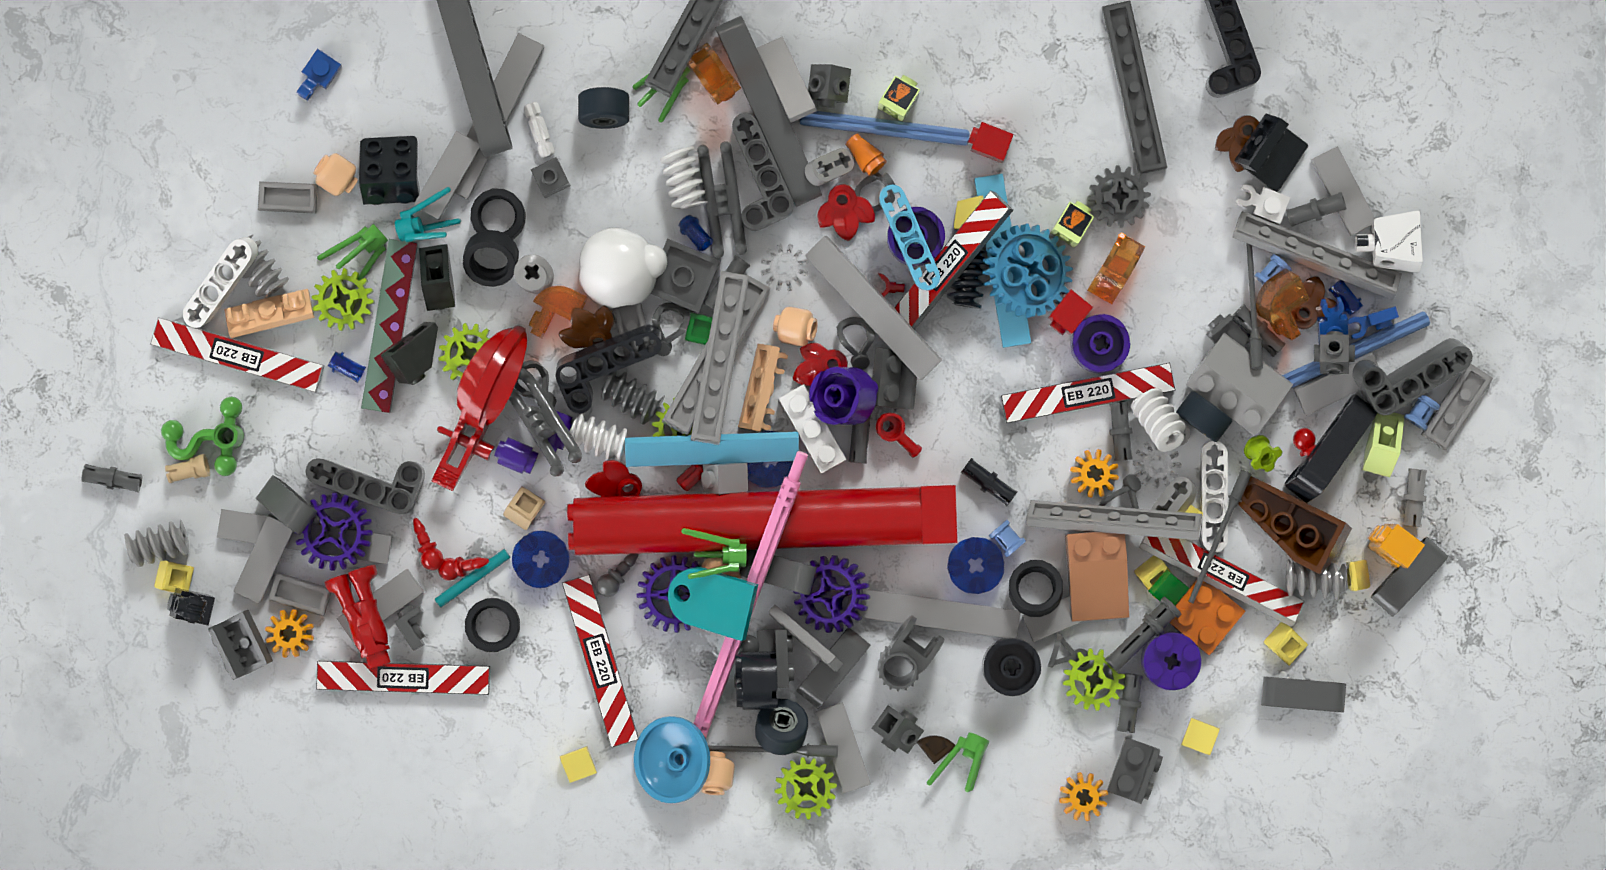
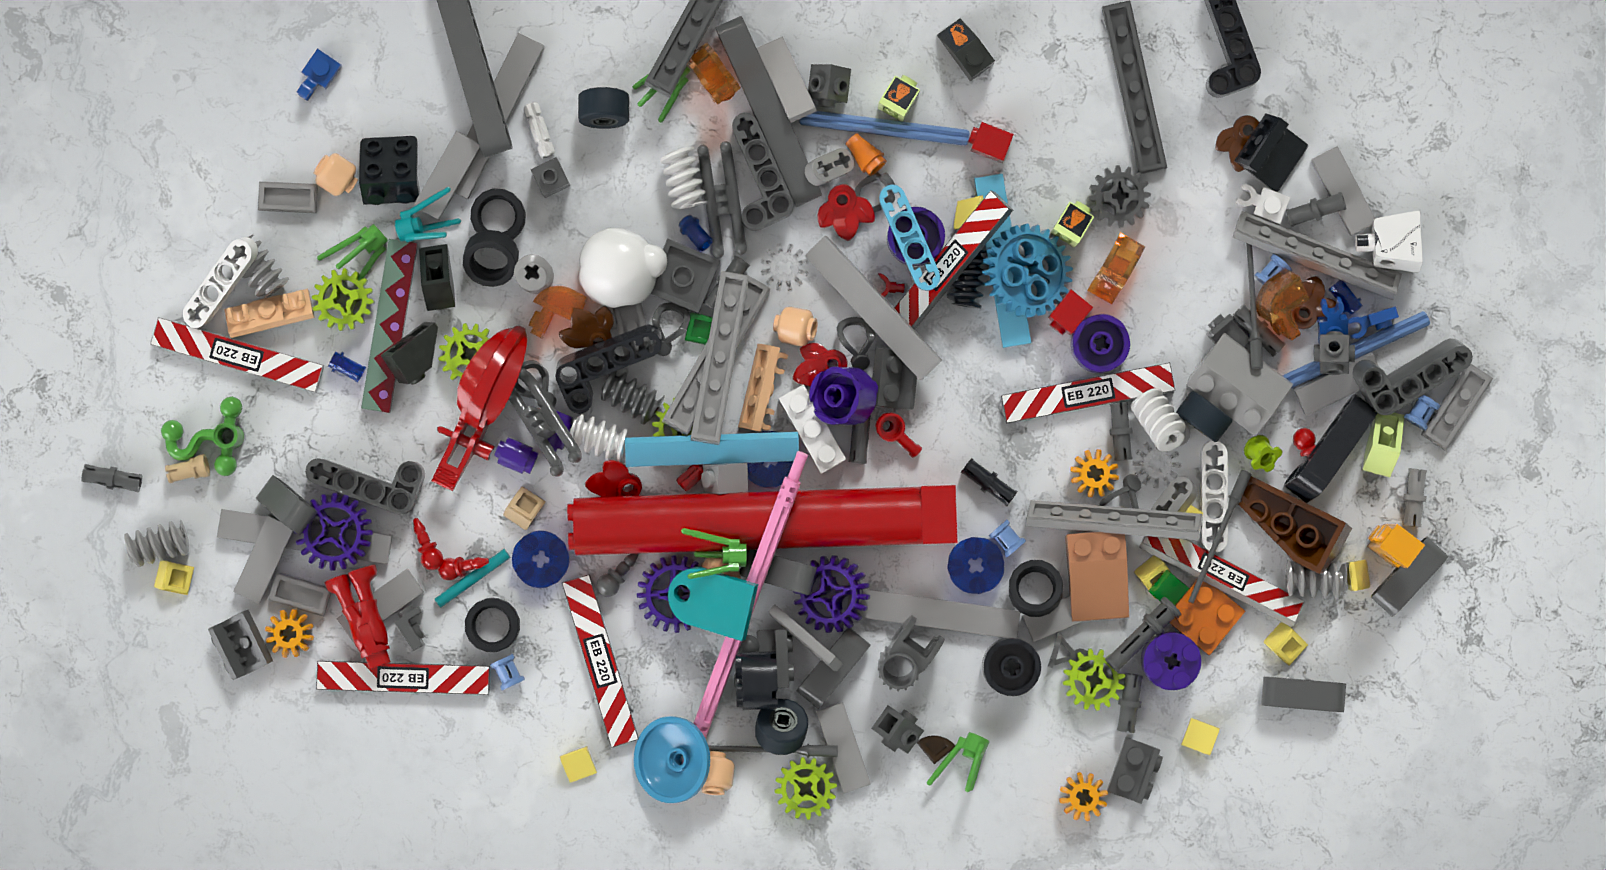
(190, 606): black brick -> none
(512, 670): none -> medium blue bush
(966, 49): none -> pearl dark grey slope

